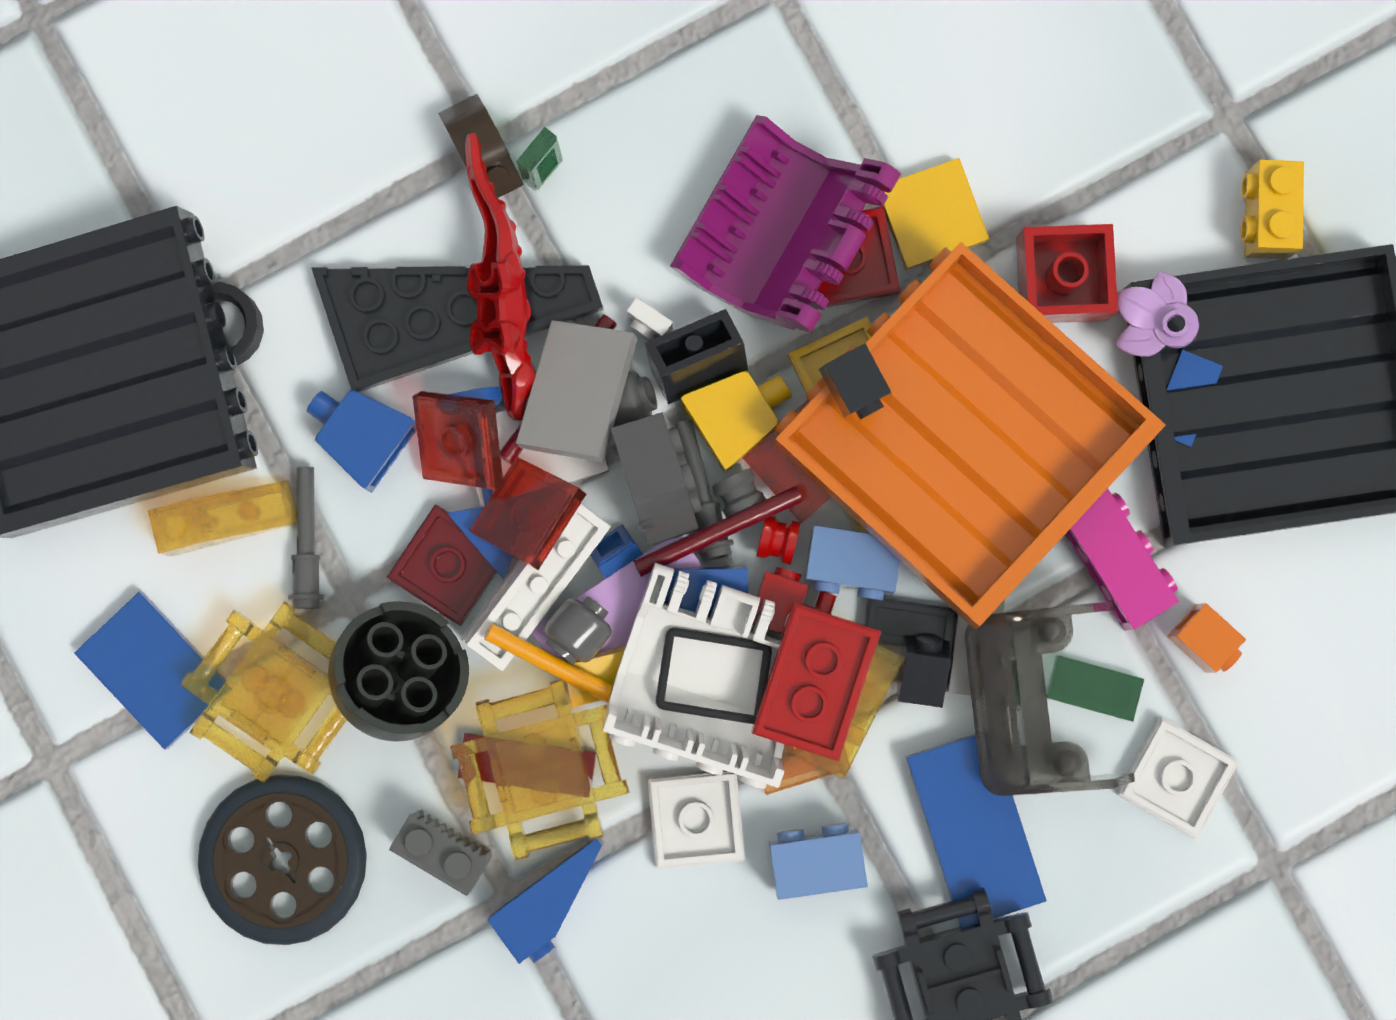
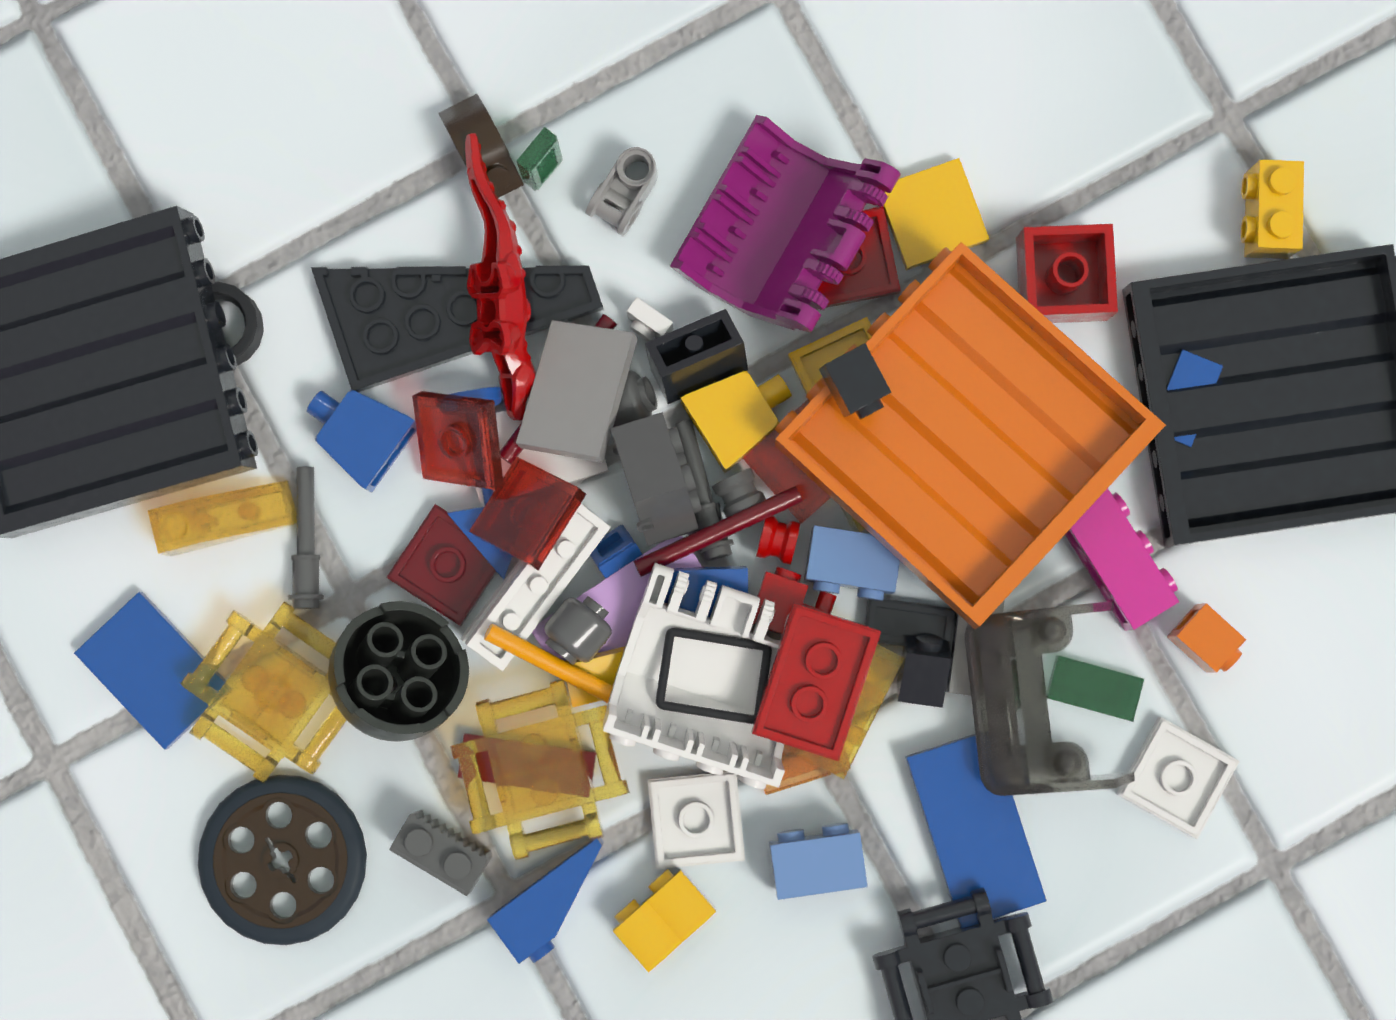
(623, 192): none -> light grey piece
(663, 918): none -> yellow brick
(1149, 314): lavender plate -> none

